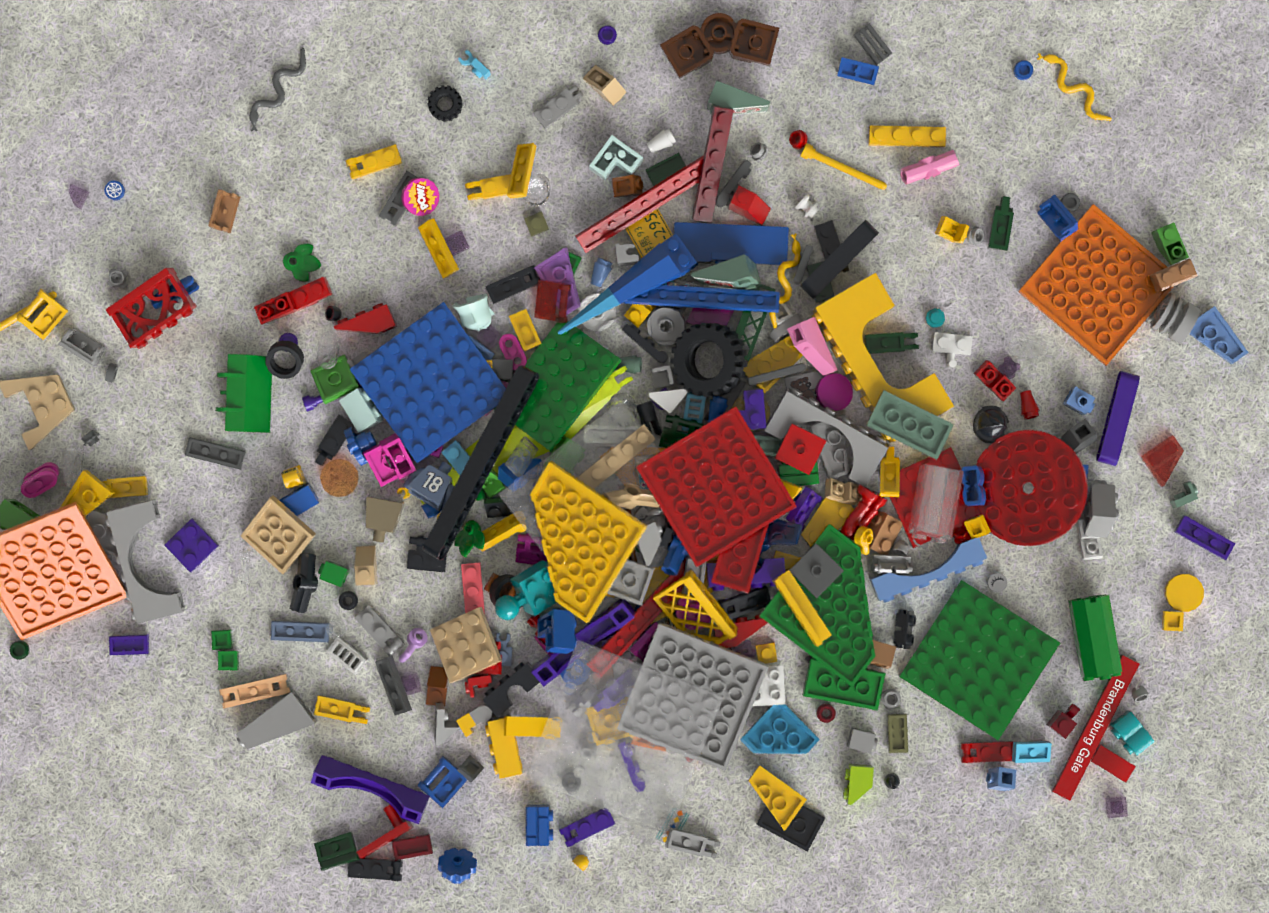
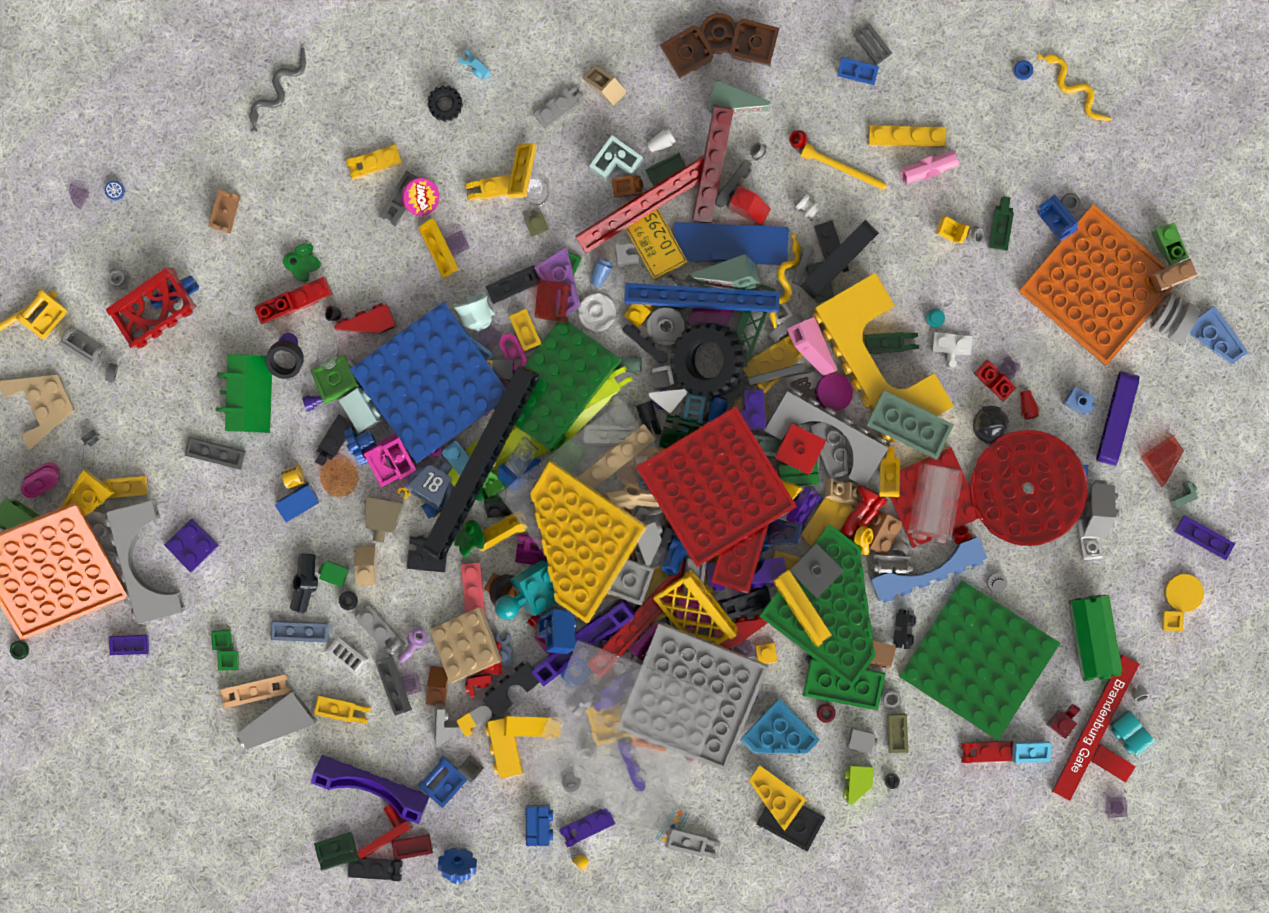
(278, 534): tan plate -> none
(607, 35): dark purple plate -> none
(656, 268): blue plate -> none
(772, 688): white plate -> none
(973, 481): blue brick -> none
(977, 527): yellow plate -> none
(1001, 779): medium blue brick -> none
(1080, 436): dark grey slope -> none

